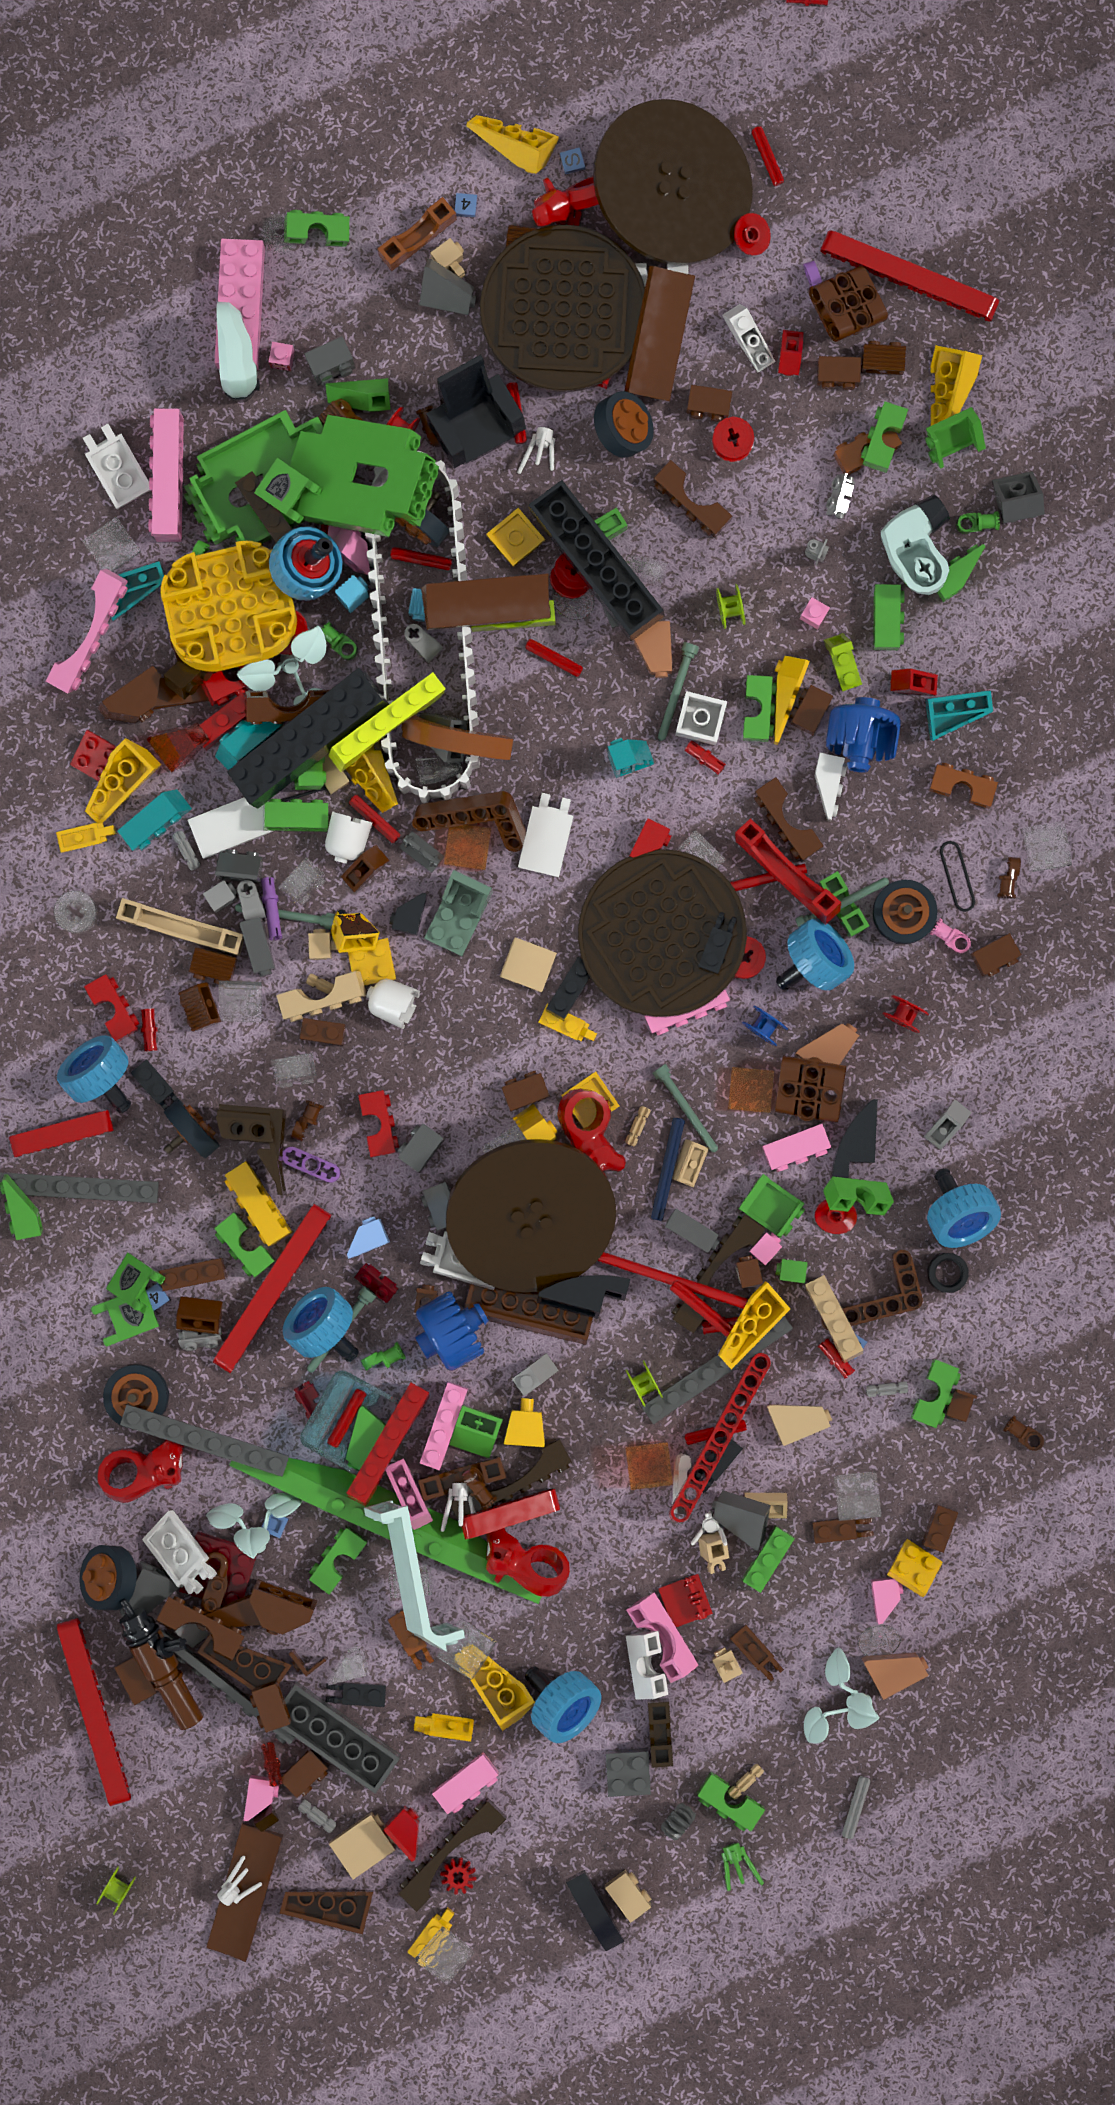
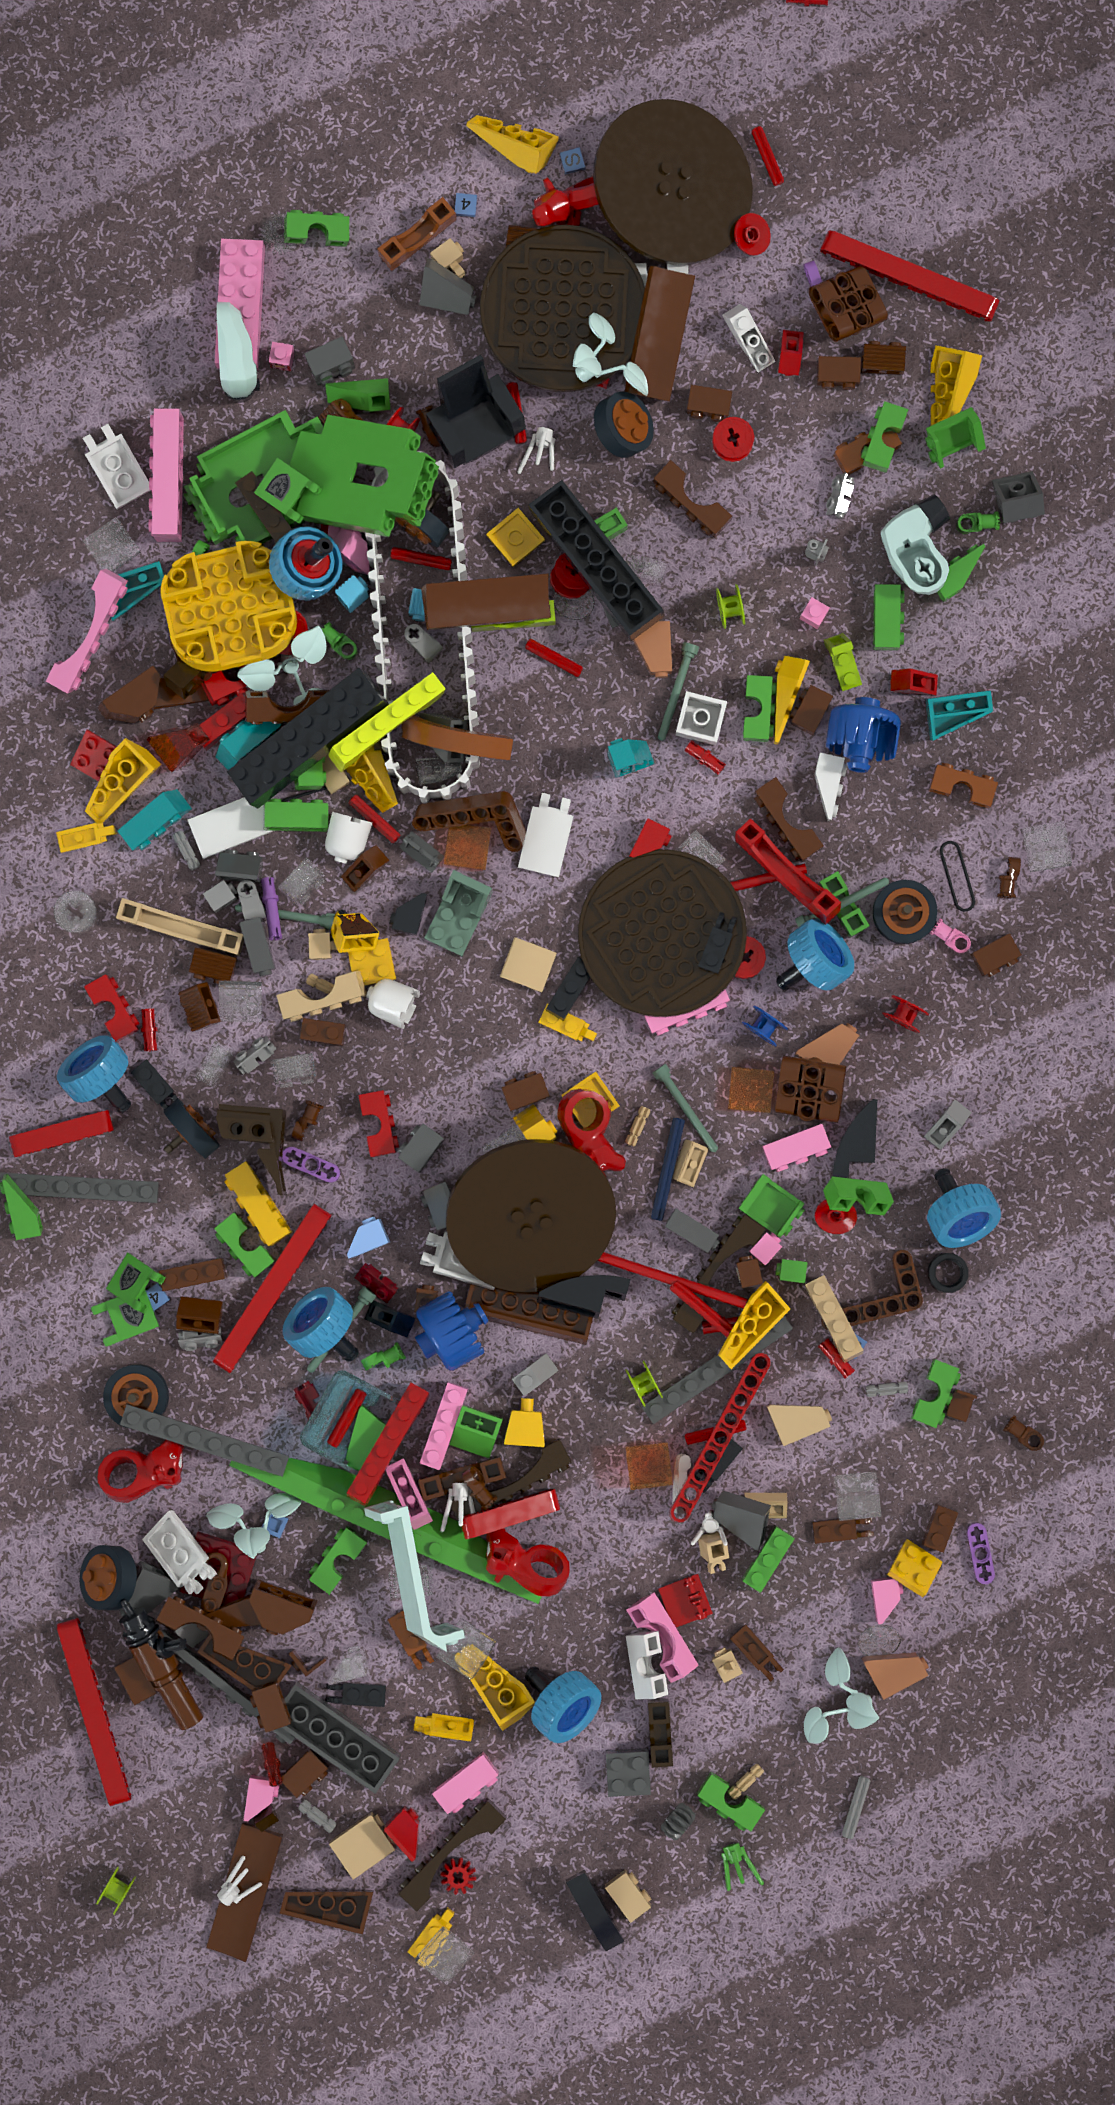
(215, 1064): none -> clear brick
(246, 1059): none -> light grey hinge
(389, 1318): none -> black slope
(588, 365): none -> light aqua plant
(982, 1536): none -> medium lavender beam

